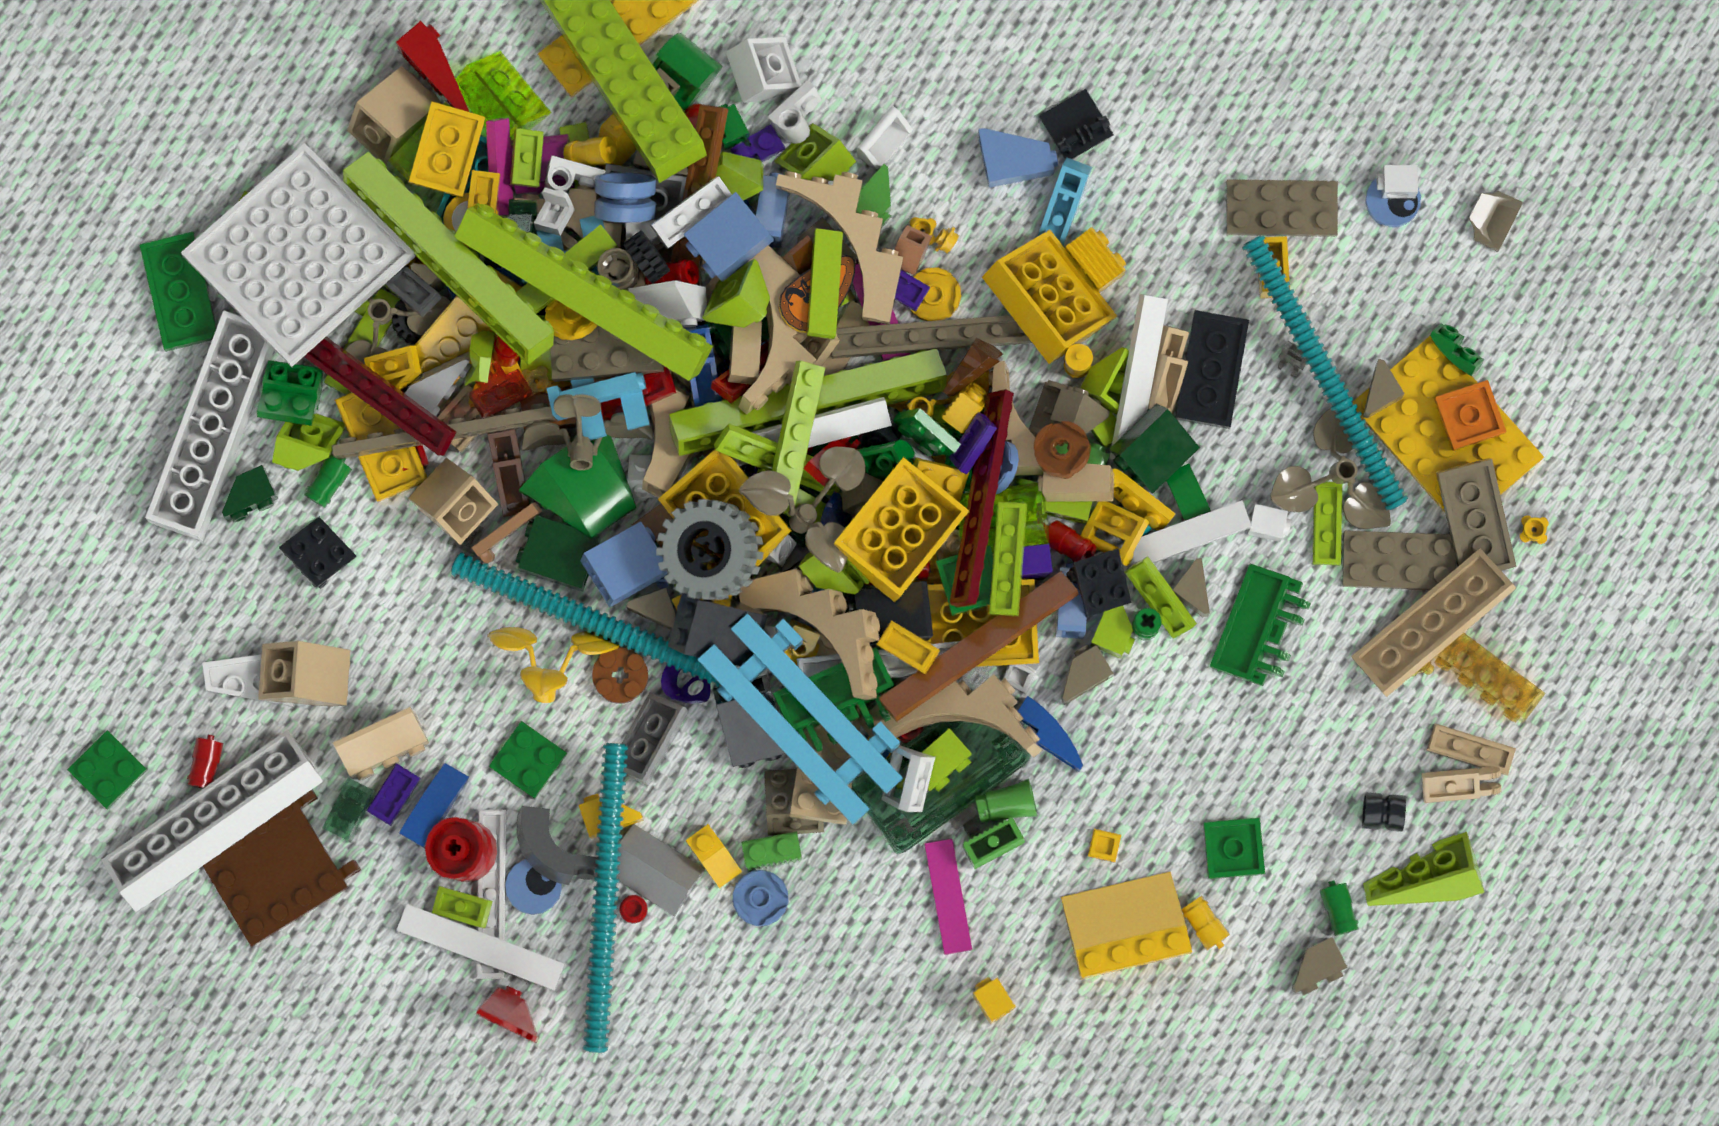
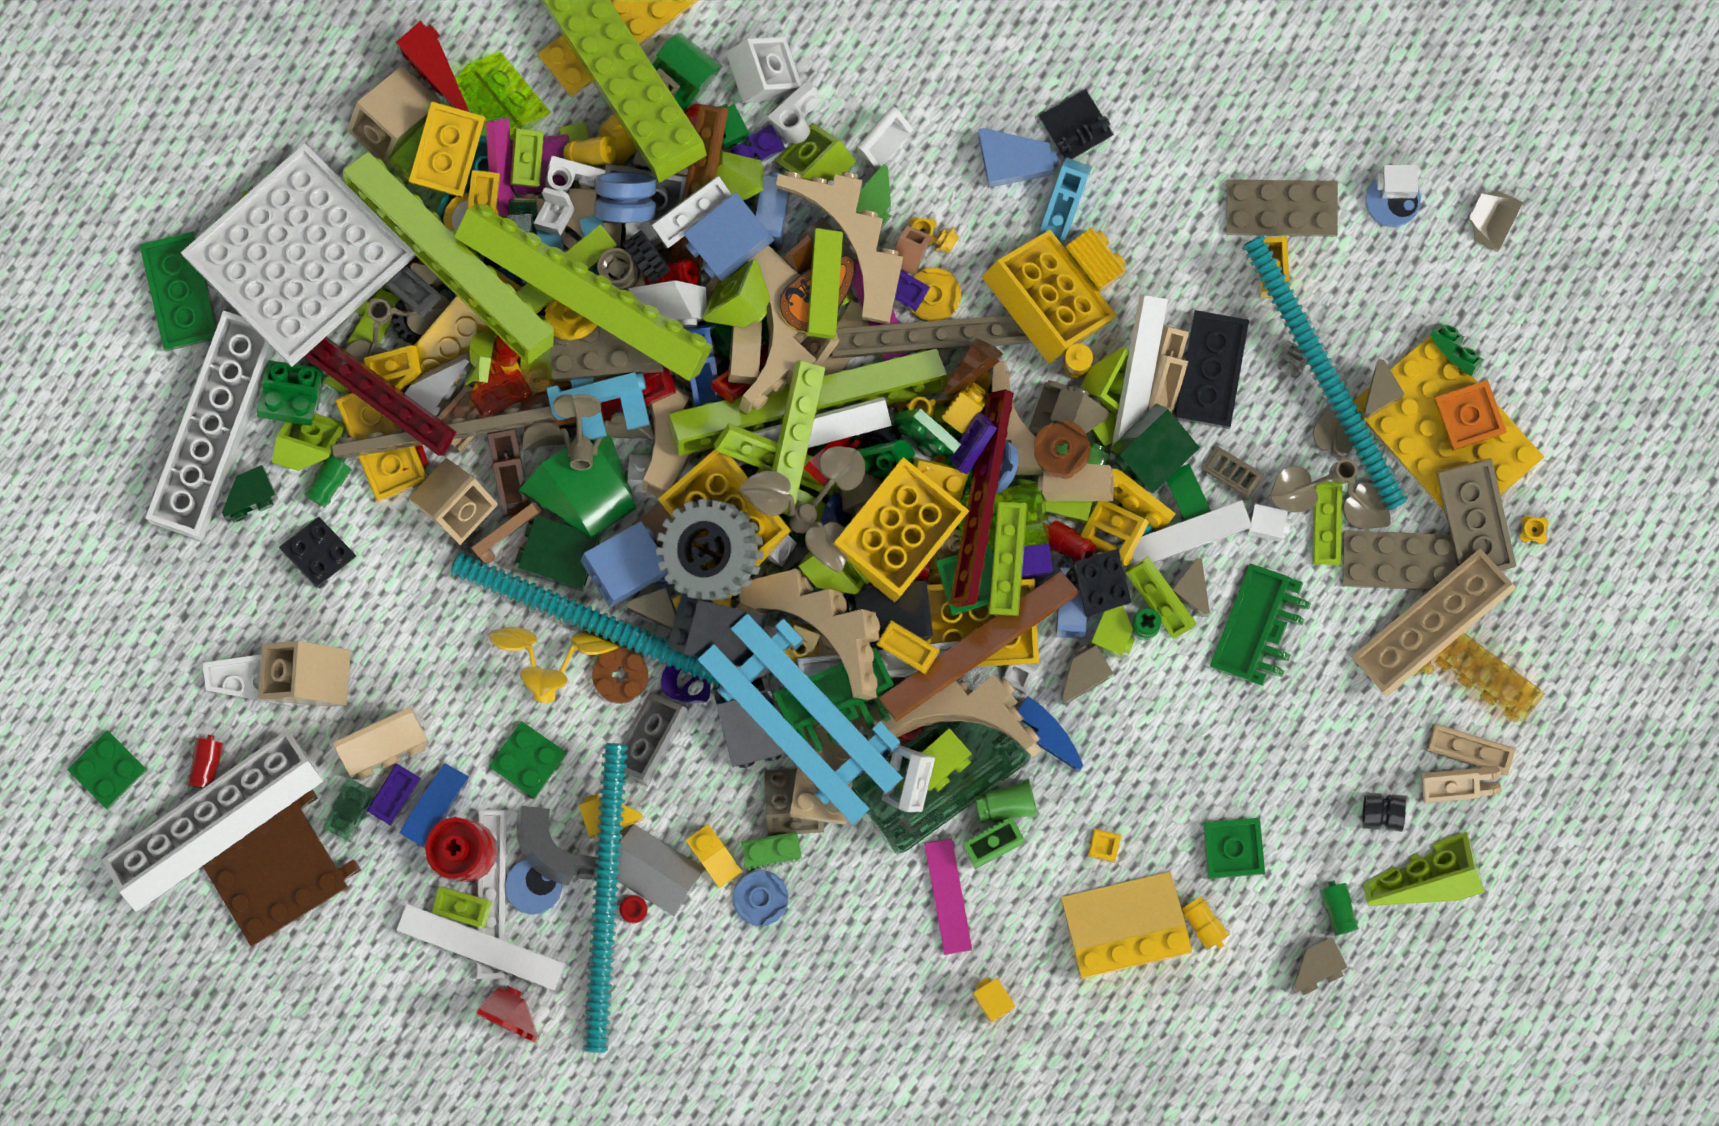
(965, 820): clear smoke tile -> none
(1226, 480): none -> dark tan slope

